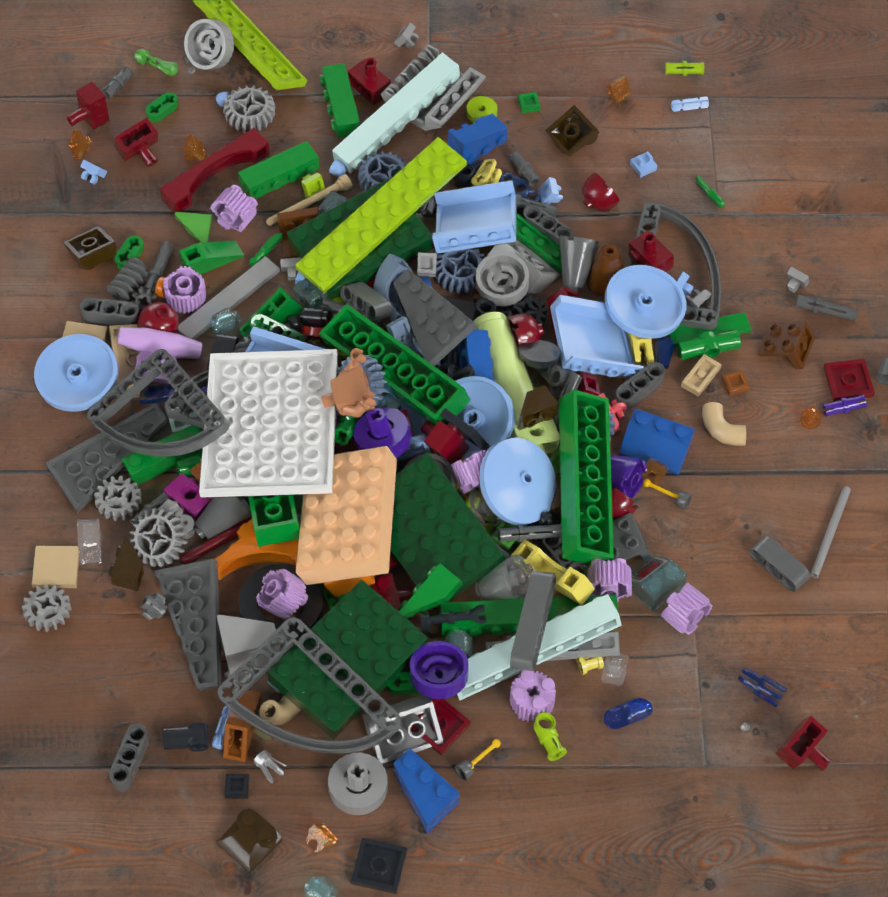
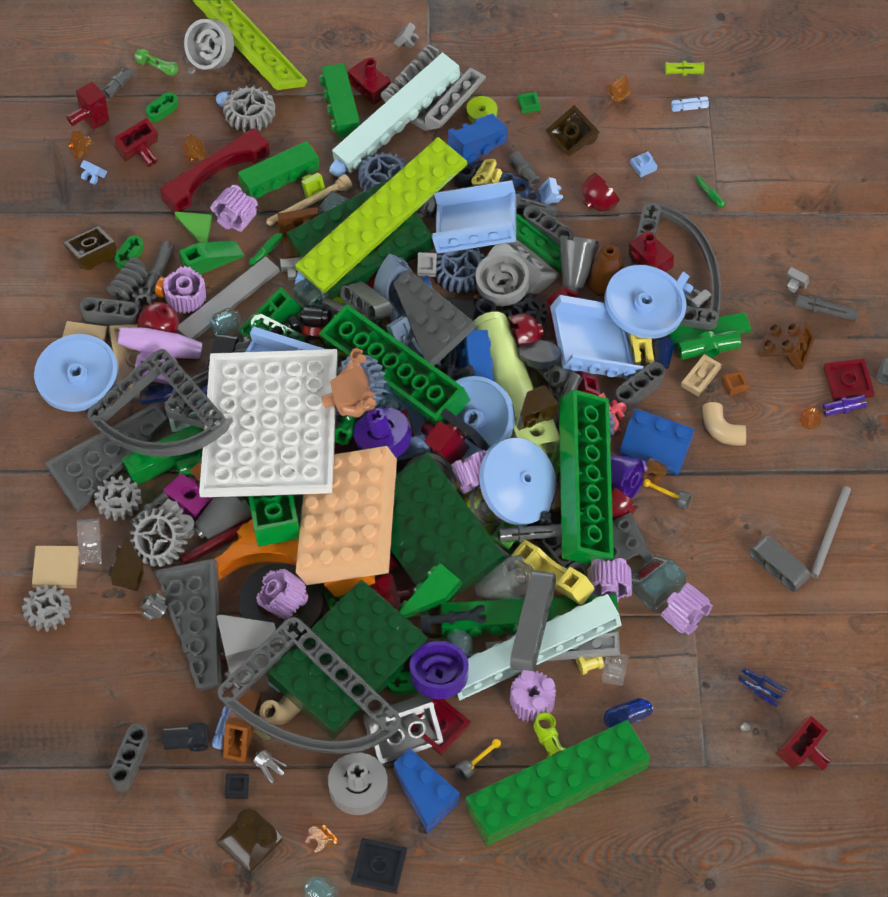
(557, 782): none -> green brick

